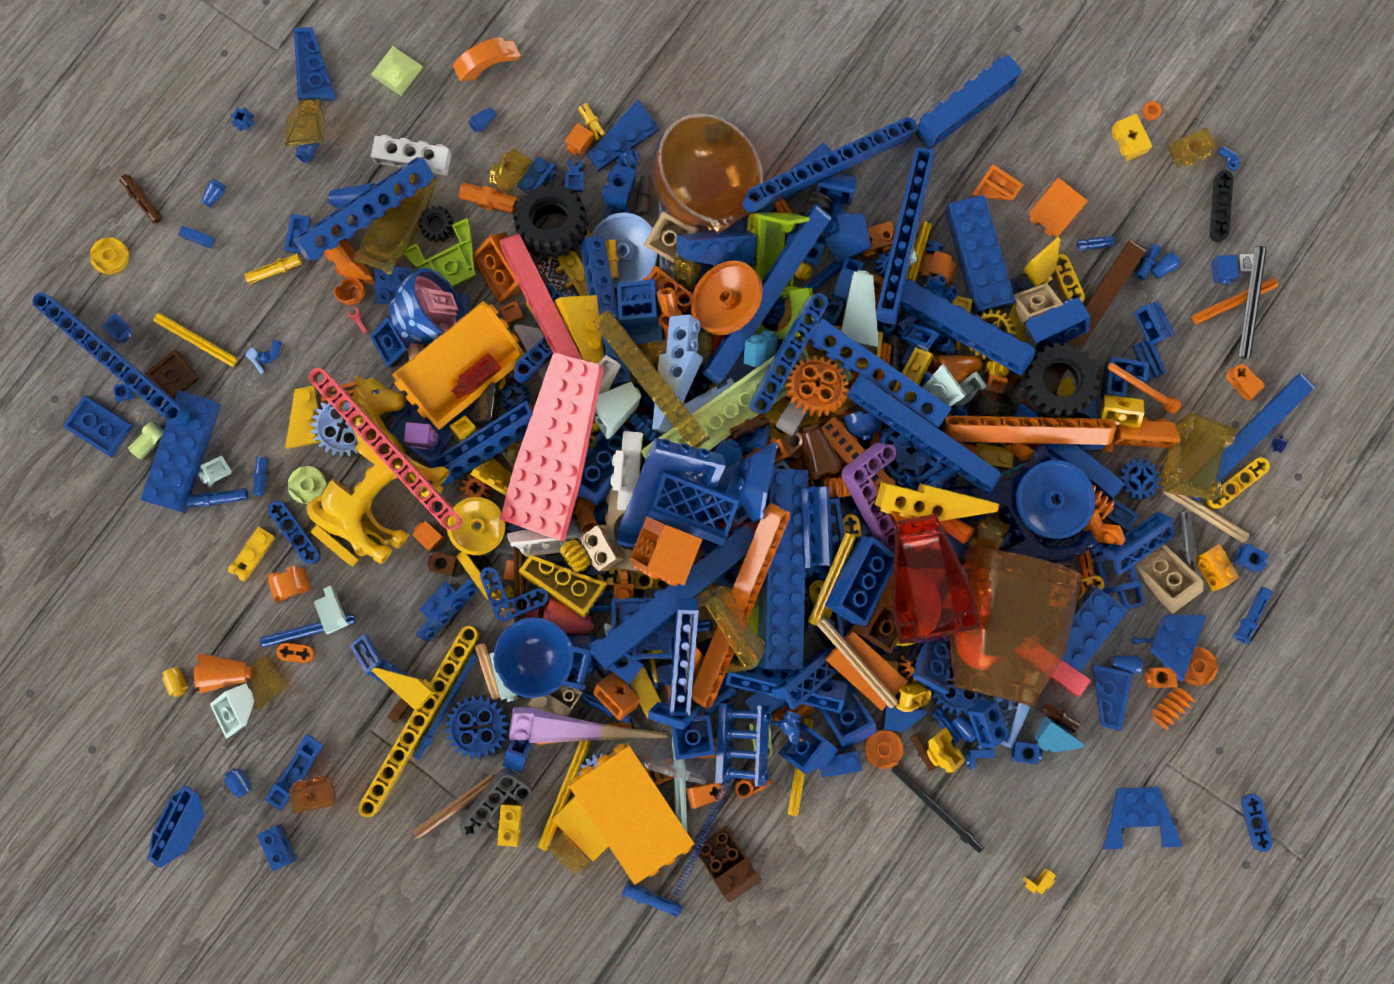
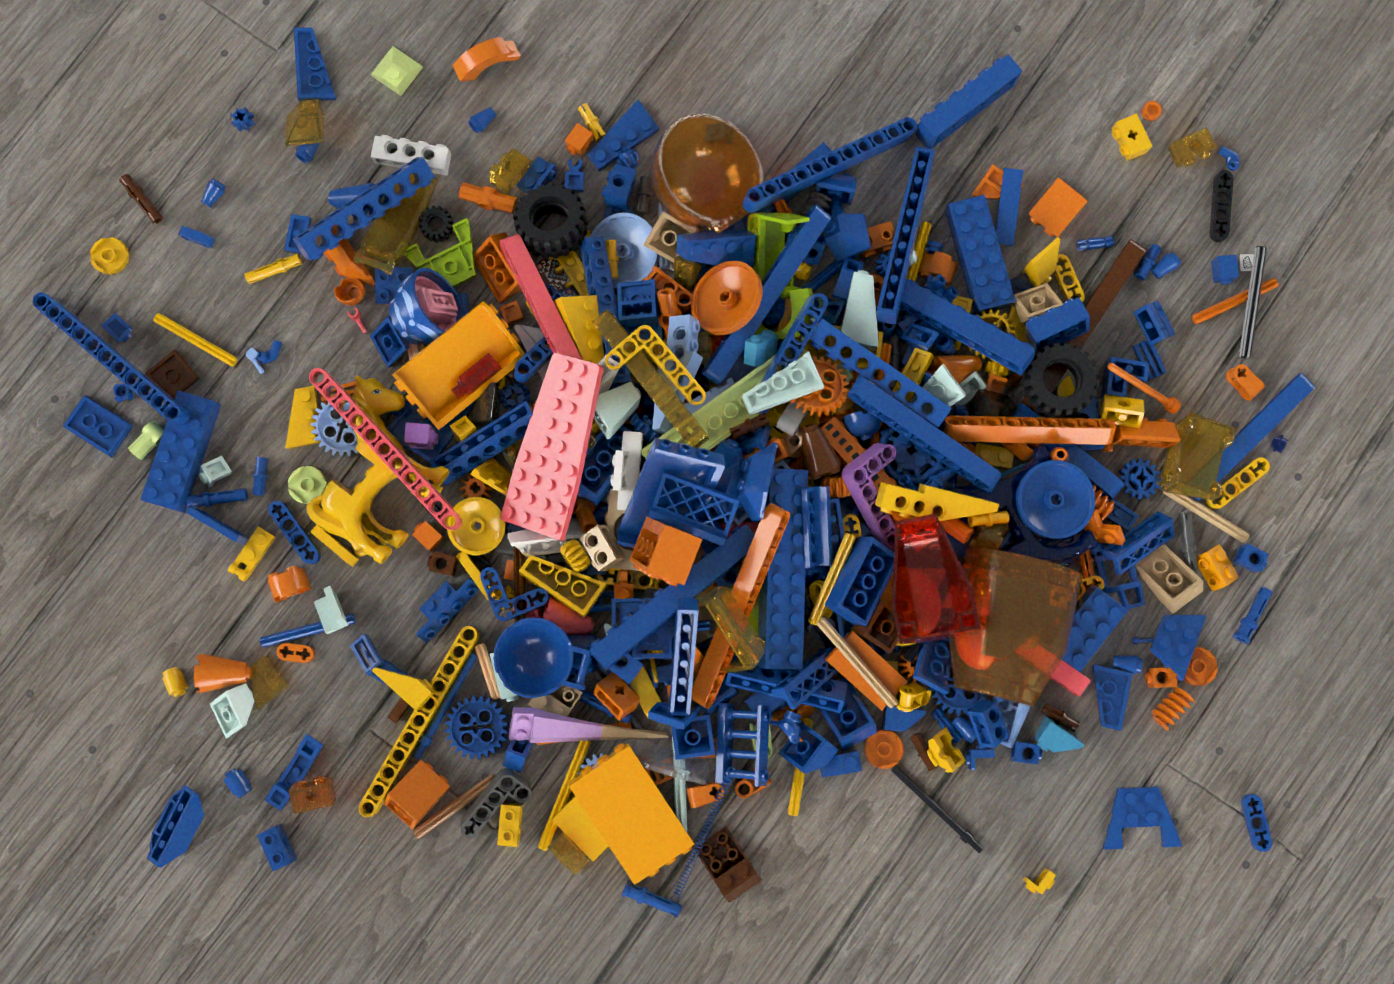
(218, 525): none -> blue tile
(416, 794): none -> orange slope
(660, 360): none -> yellow beam
(790, 383): none -> light aqua wing
(988, 519): none -> yellow pin
(1008, 206): none -> blue tile
(1053, 454): none -> orange cone

